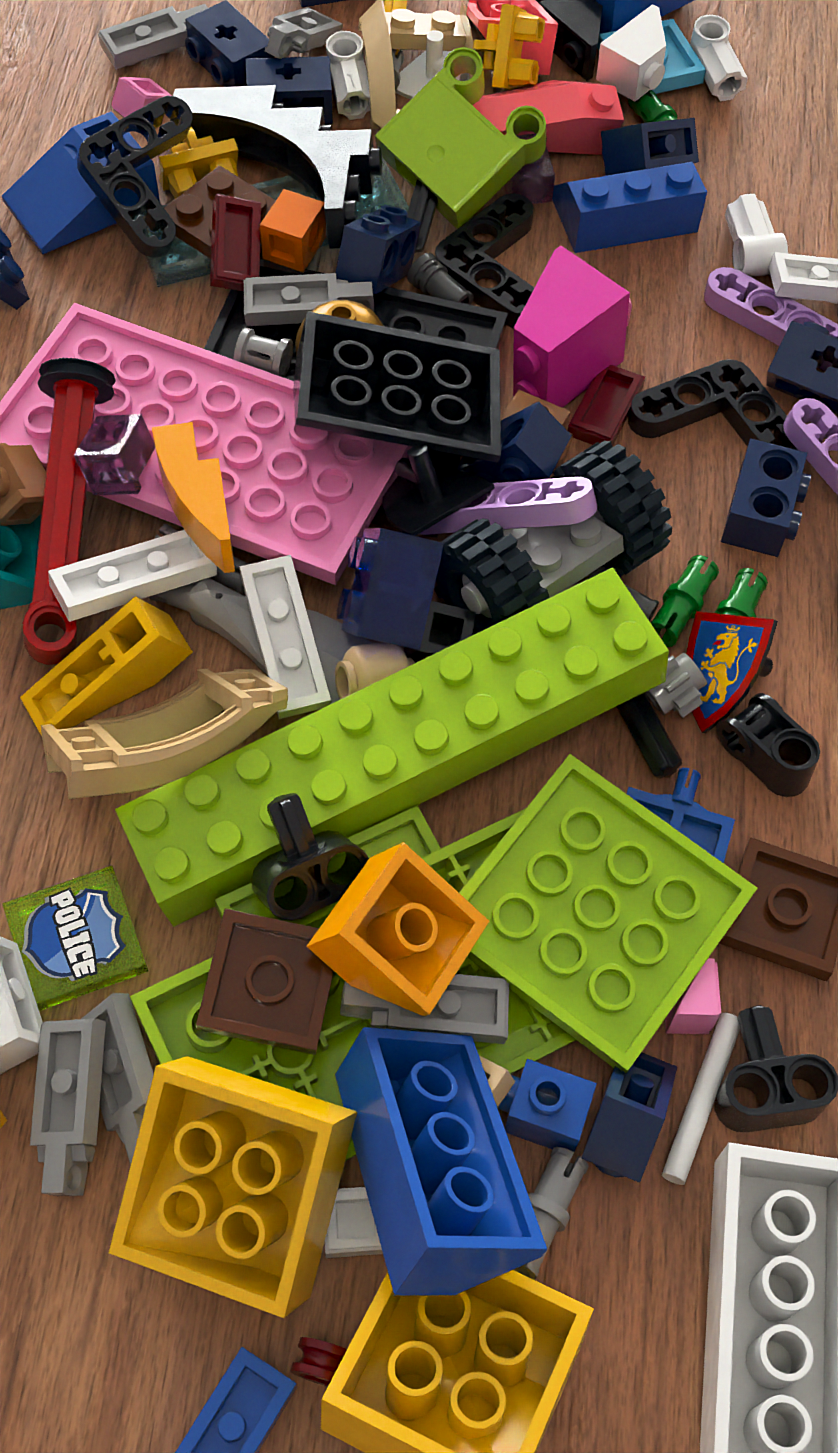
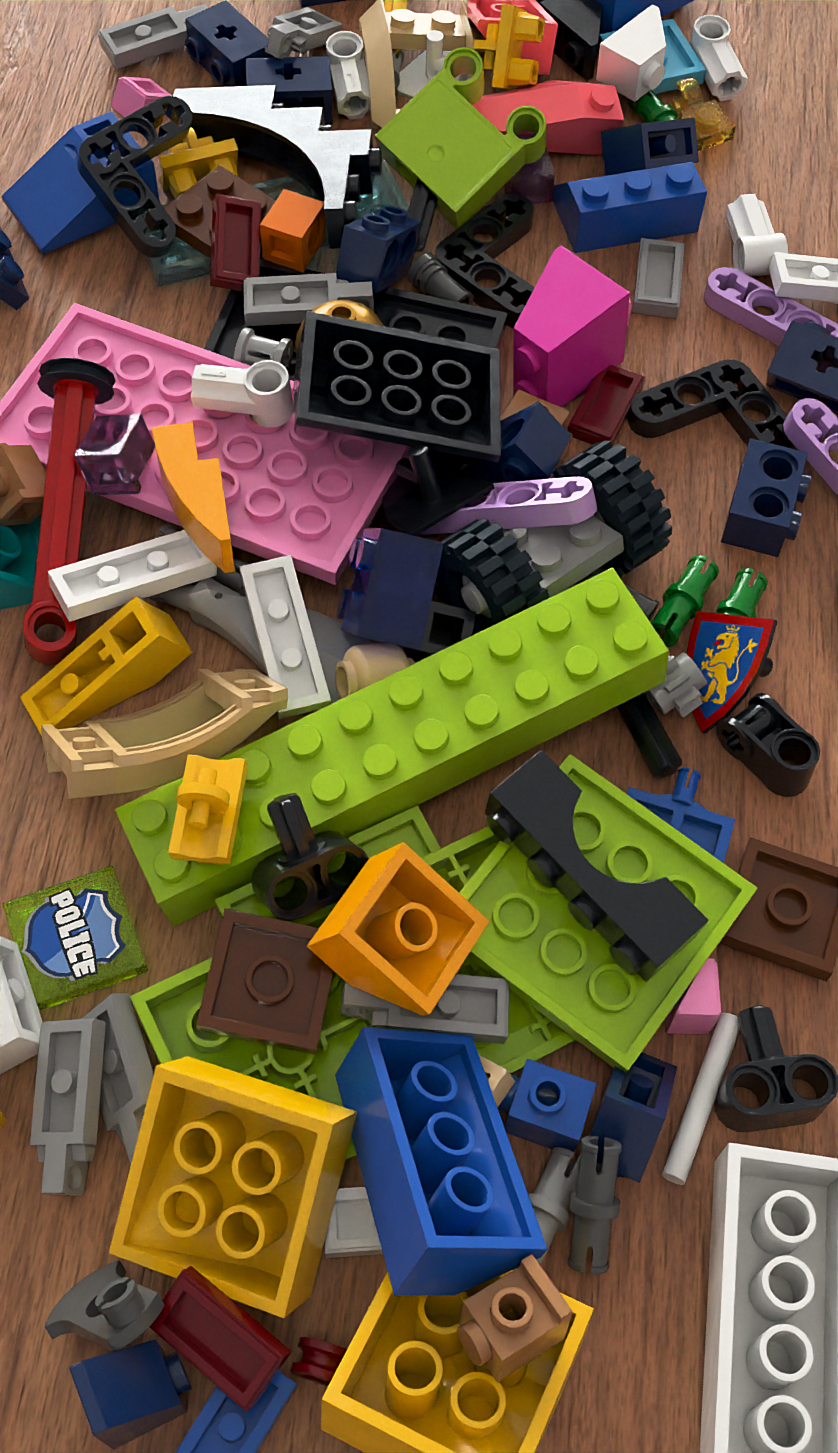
(124, 1307): none -> dark grey piece
(131, 1391): none -> dark blue slope
(208, 810): none -> yellow hips
(219, 1338): none -> dark red tile
(257, 391): none -> white piece
(507, 1343): none -> medium nougat brick
(594, 1204): none -> dark grey pin
(639, 920): none -> black arch
(658, 278): none -> light grey tile
(711, 121): none -> clear yellow plate

